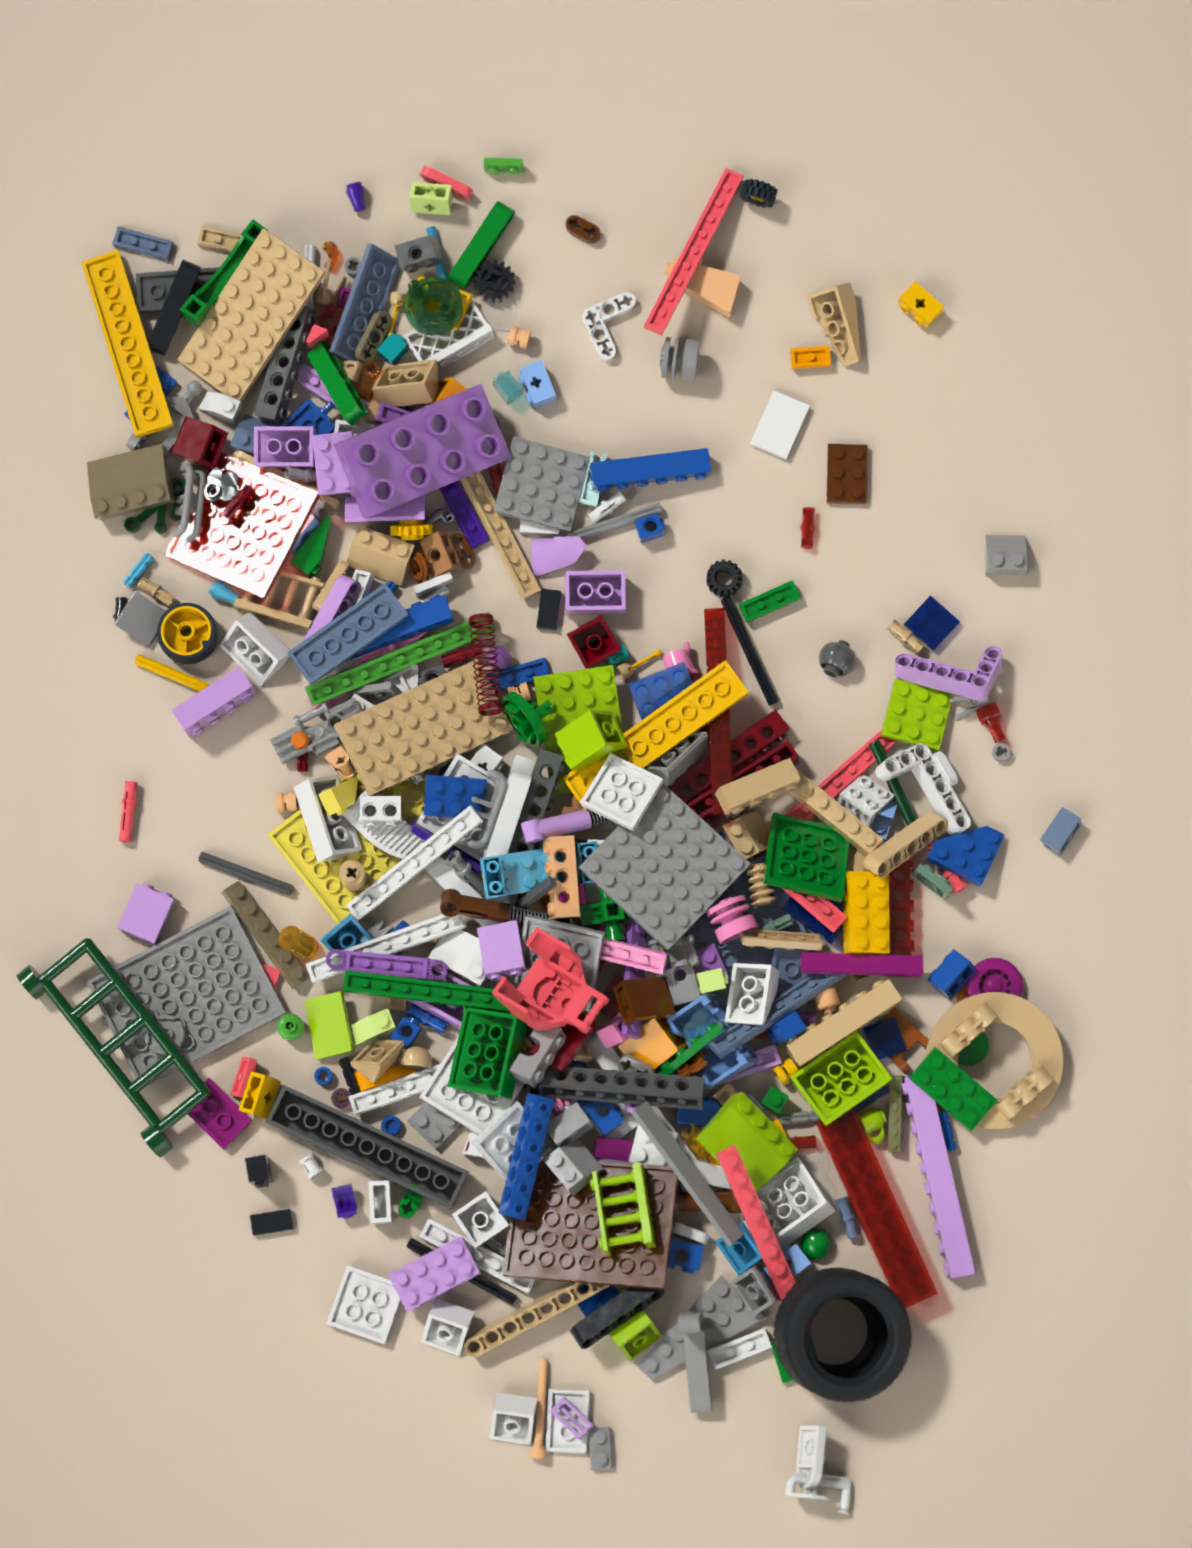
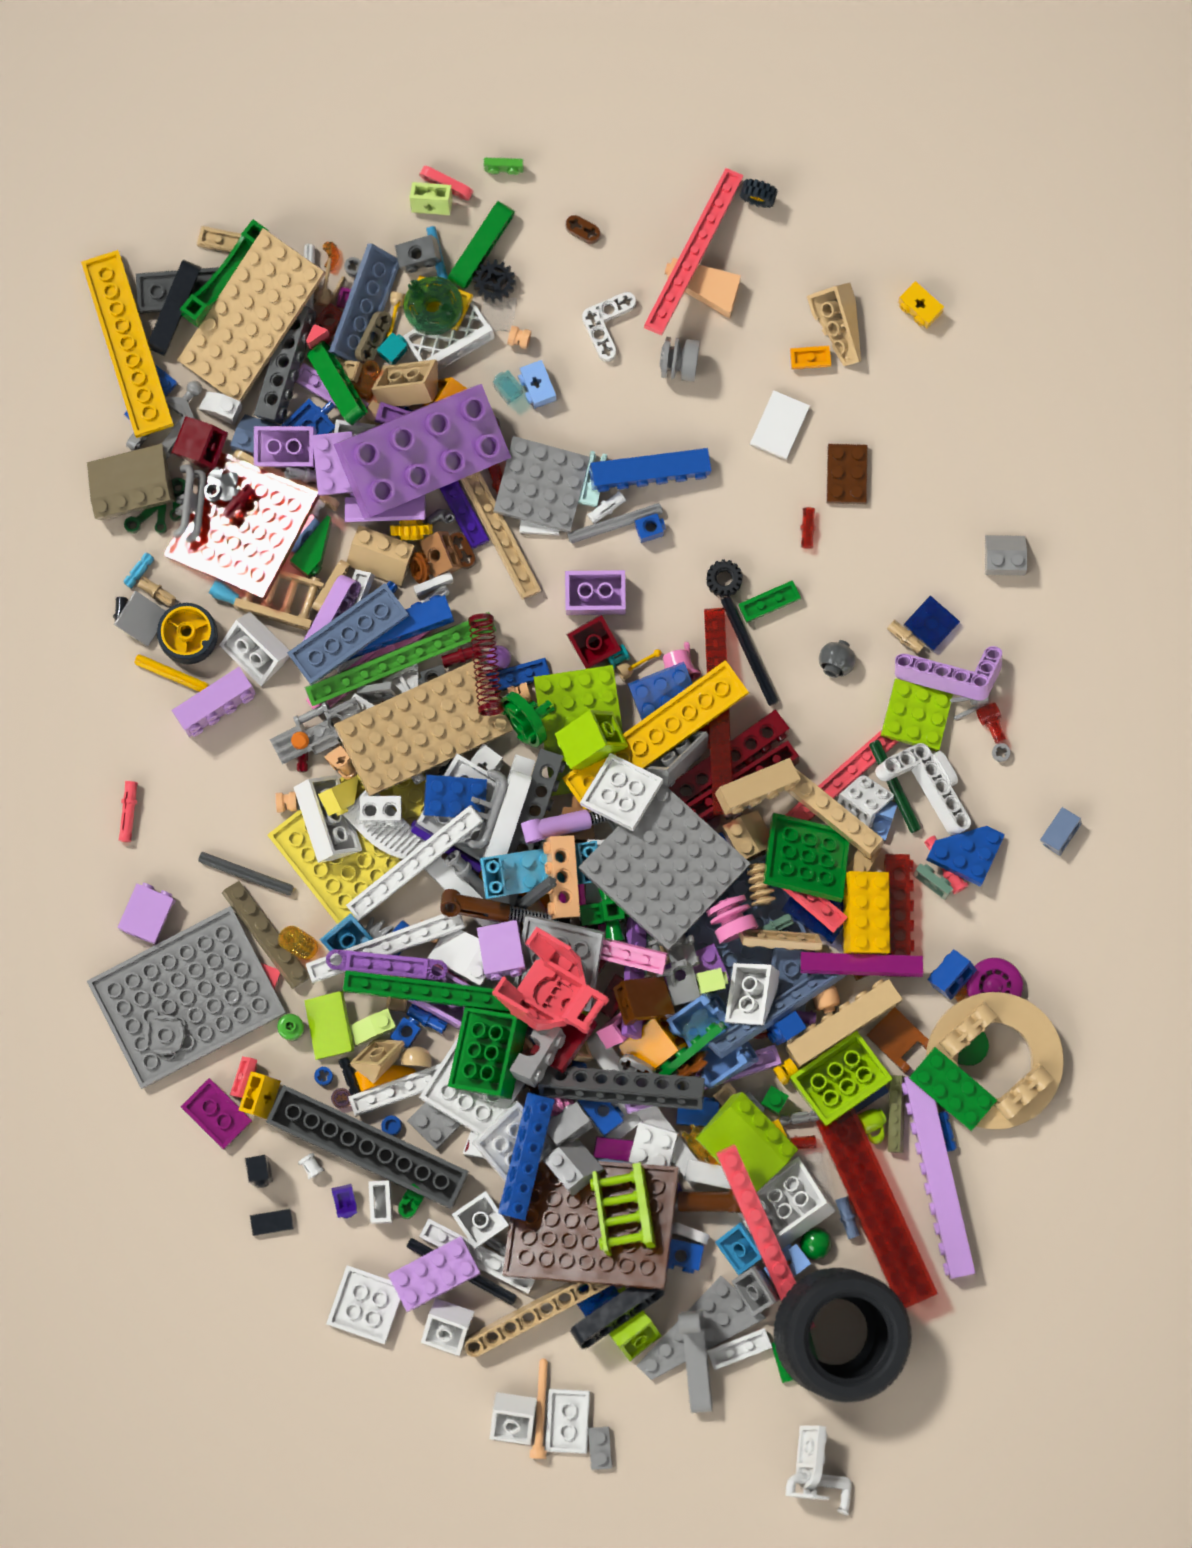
(39, 984): dark green fence -> none
(143, 243): sand blue tile -> none
(356, 195): dark purple cone -> none
(357, 869): tan piece -> none
(548, 609): black tile -> none
(555, 553): lavender panel -> none
(584, 1430): lavender tile -> none
(687, 1173): light grey tile -> none
(885, 1038): clear blue piece -> none
(905, 844): tan beam -> none

